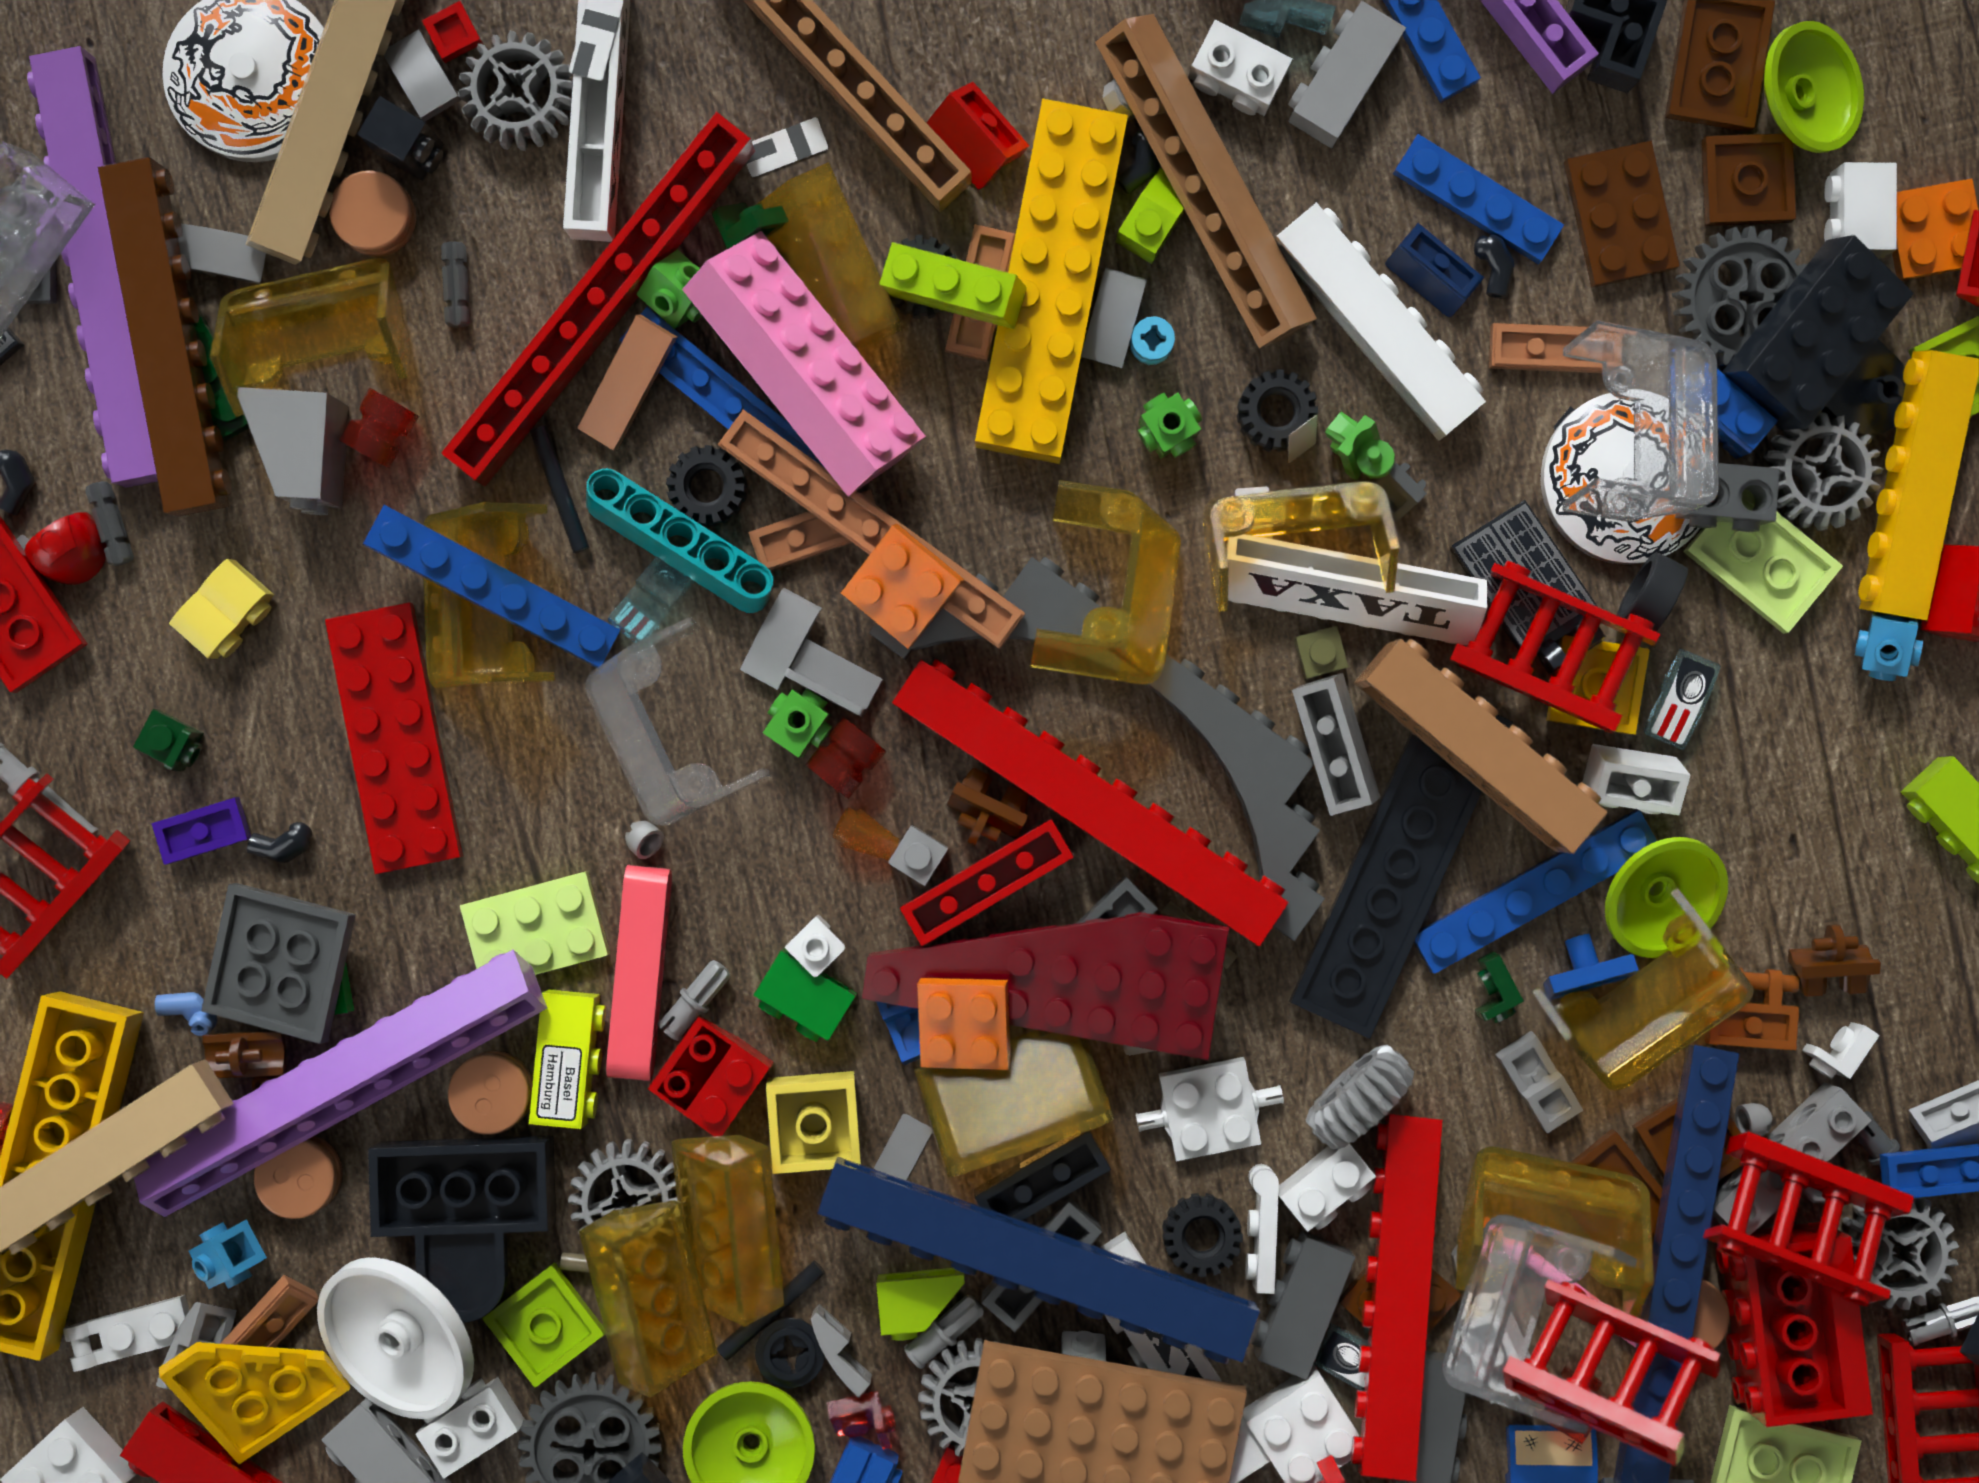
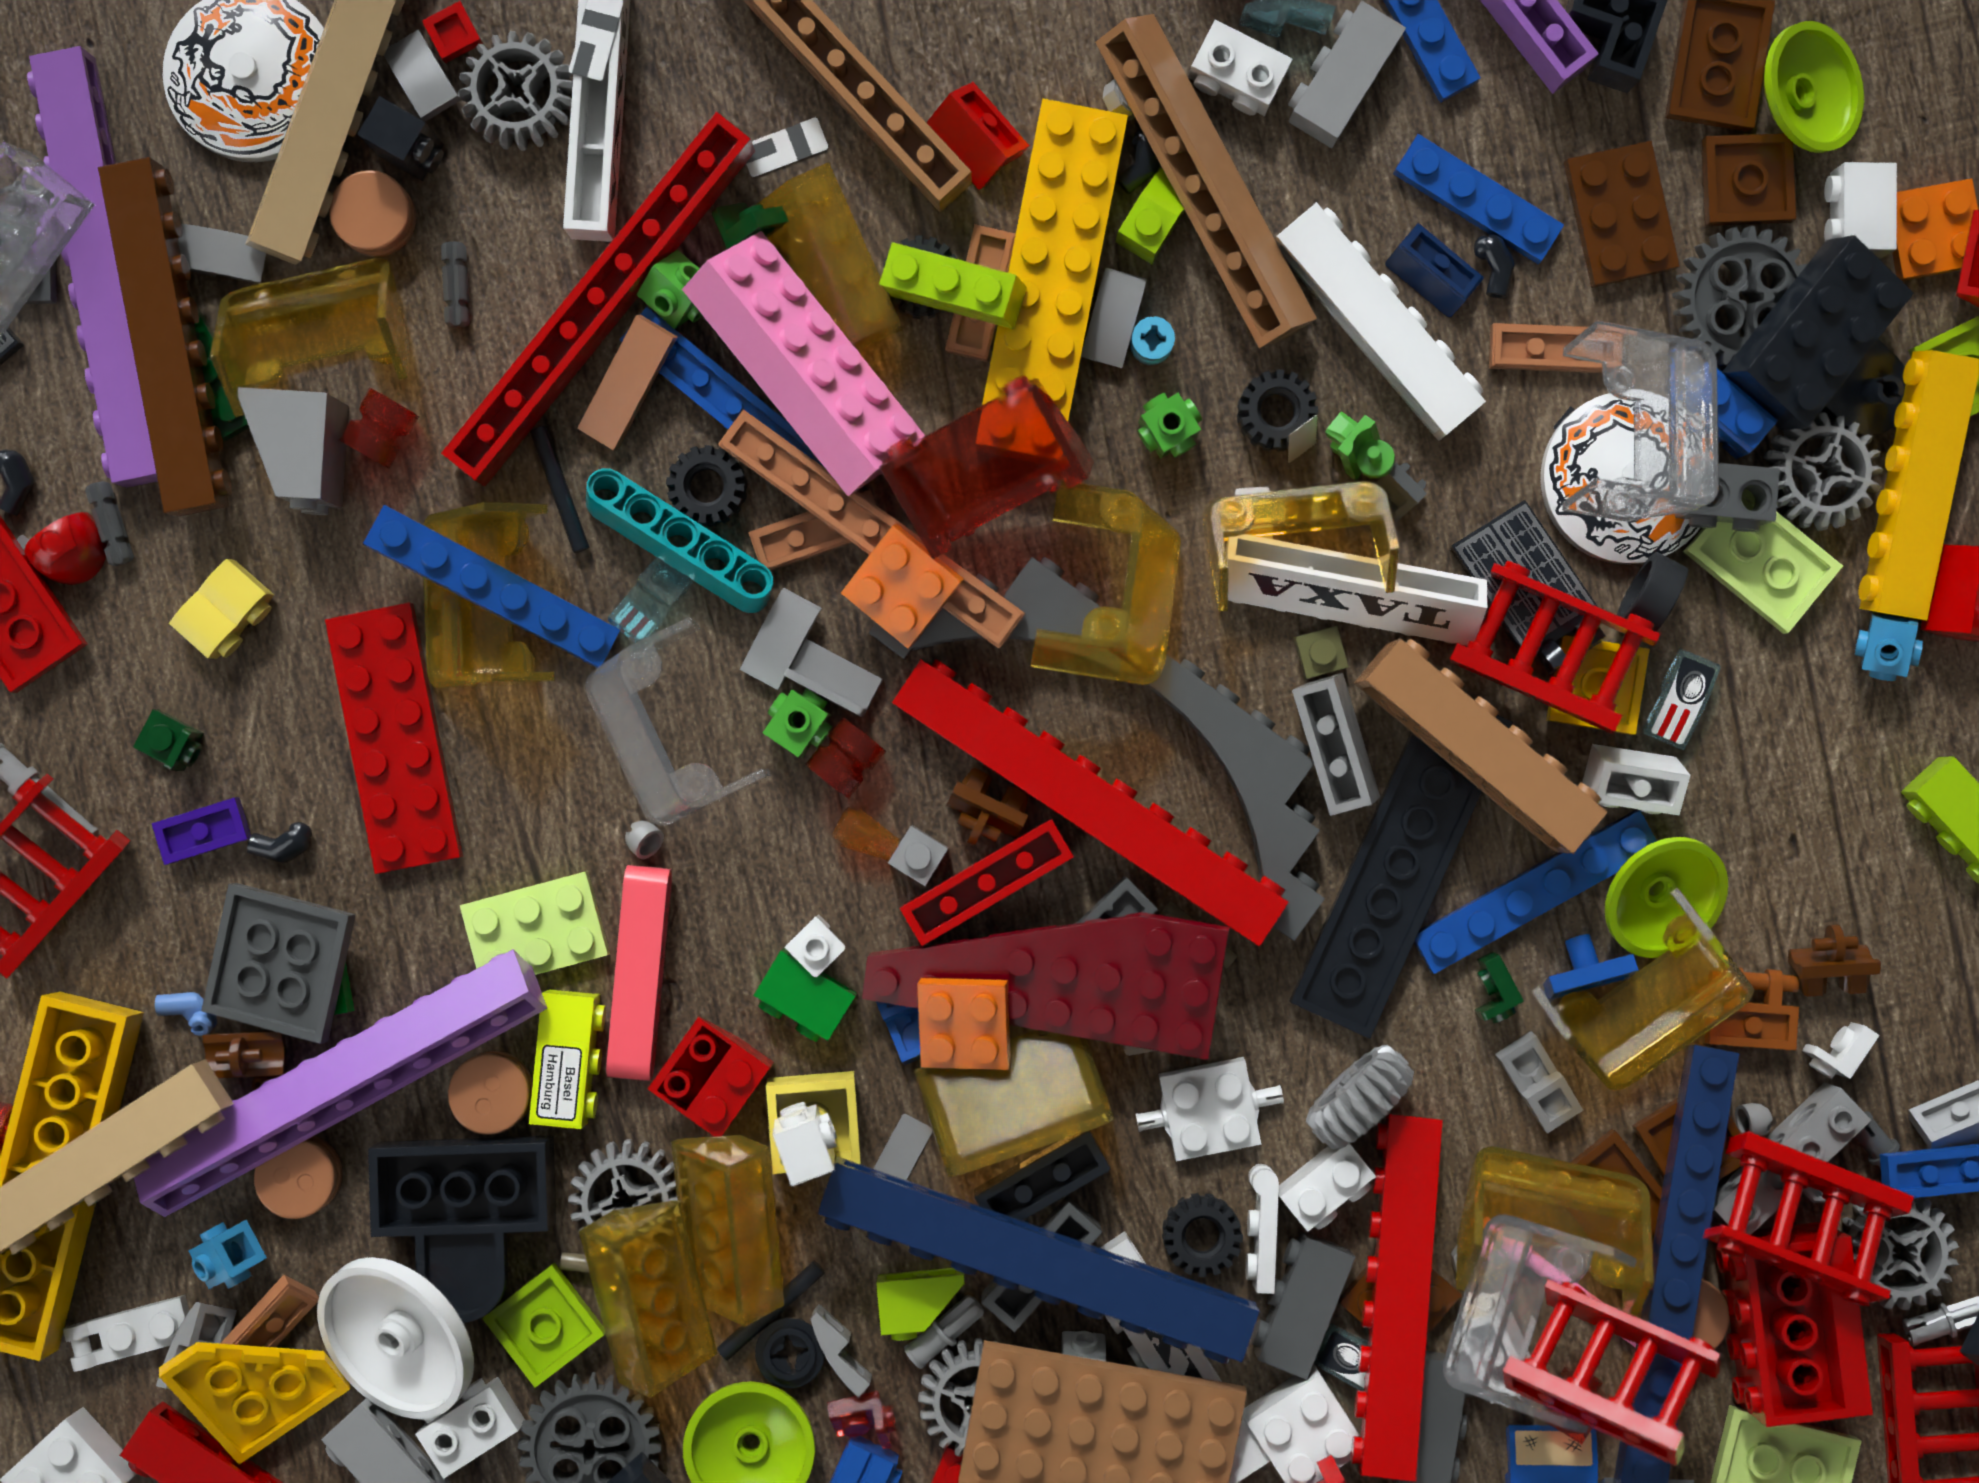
(694, 1000): light grey axle -> none
(805, 1142): none -> white brick
(985, 464): none -> clear red windscreen

